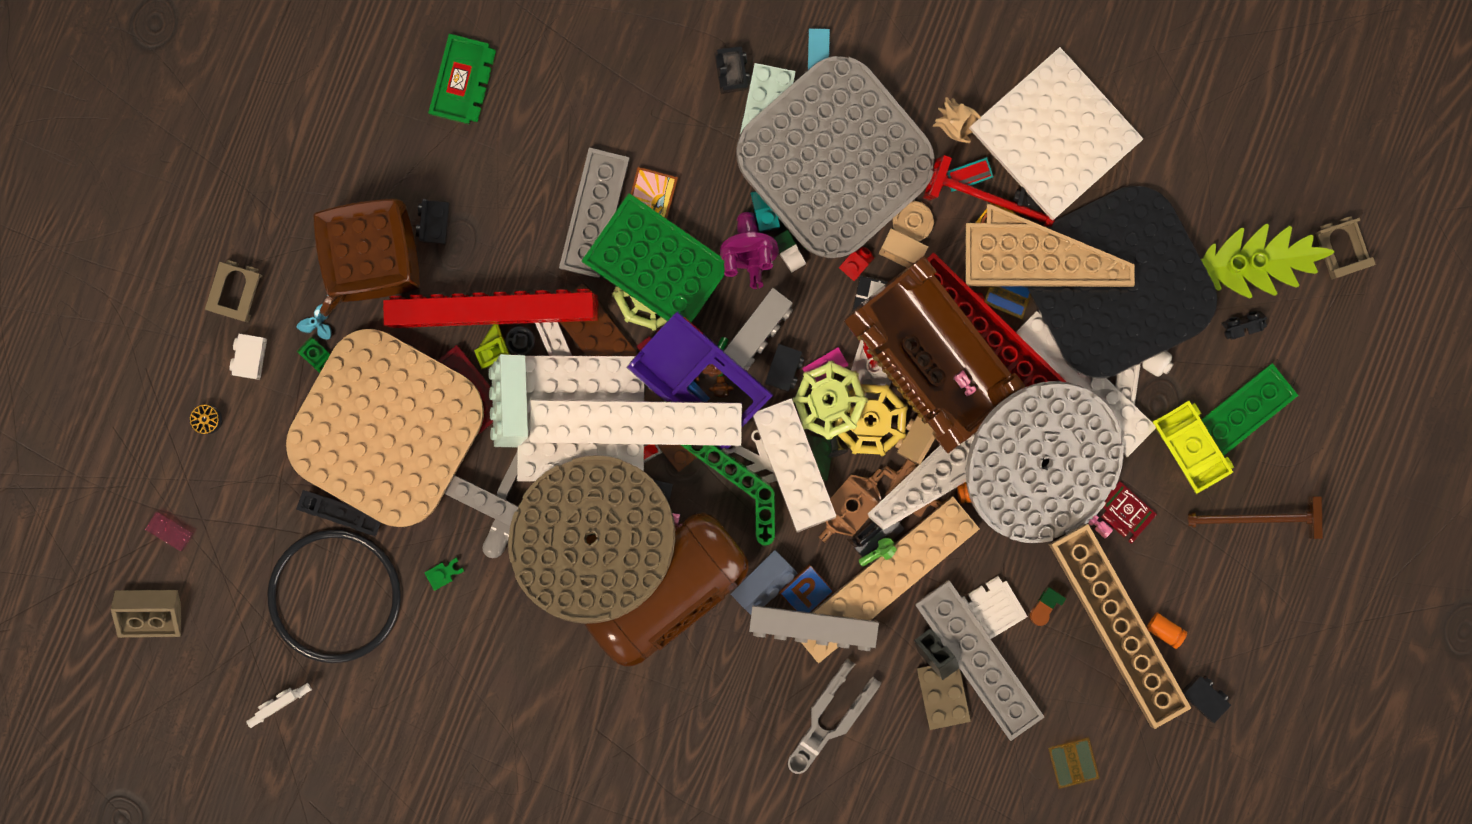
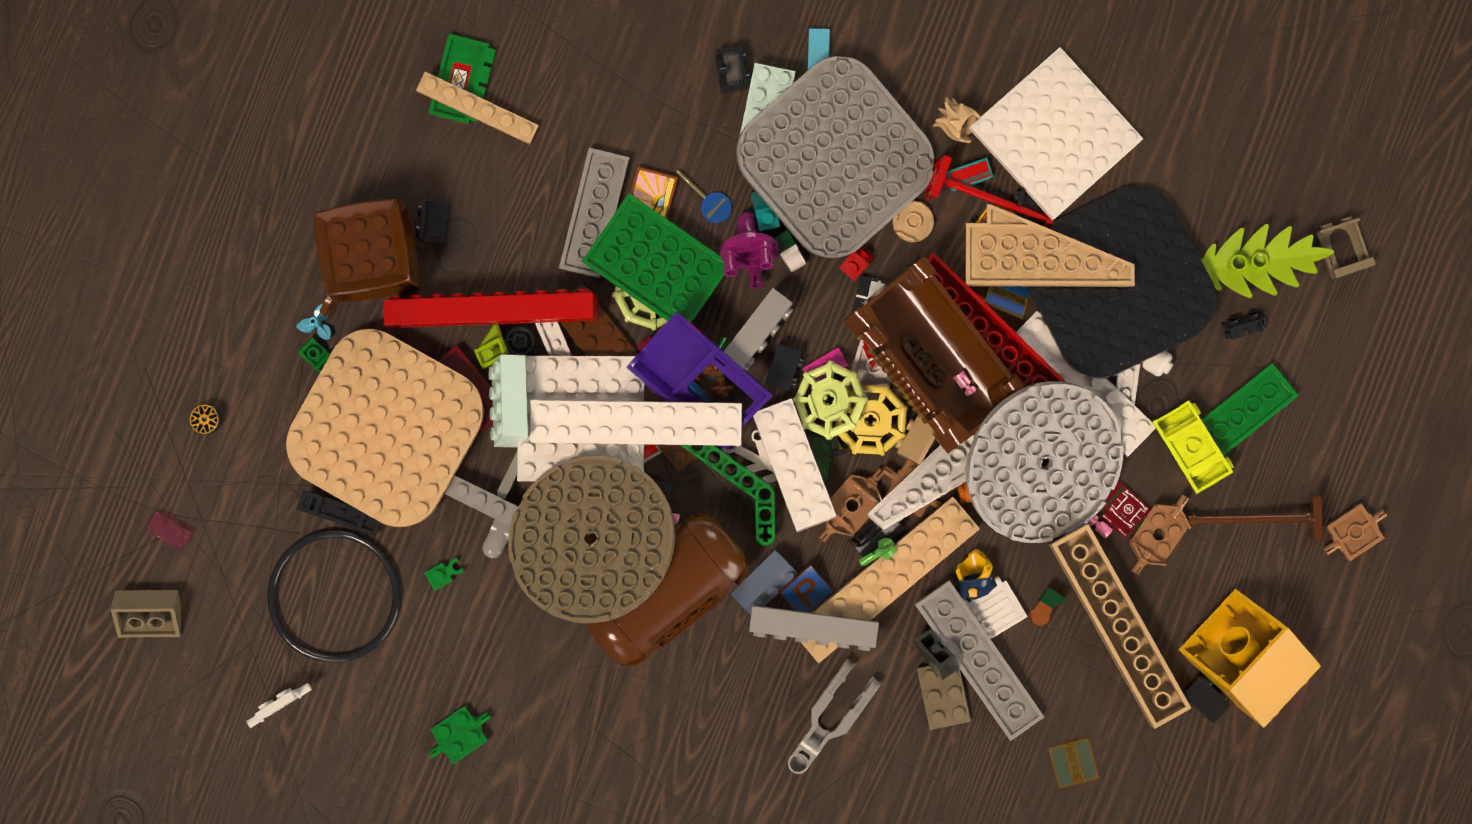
(248, 356): white brick -> none
(252, 279): dark tan panel -> none
(459, 735): none -> green plate
(477, 108): none -> tan plate
(715, 206): none -> blue piece
(902, 248): tan hinge -> none
(975, 576): none -> piece
(1166, 630): orange piece -> none
(1173, 525): none -> medium nougat plate
(1250, 657): none -> yellow brick
(1355, 532): none -> medium nougat plate

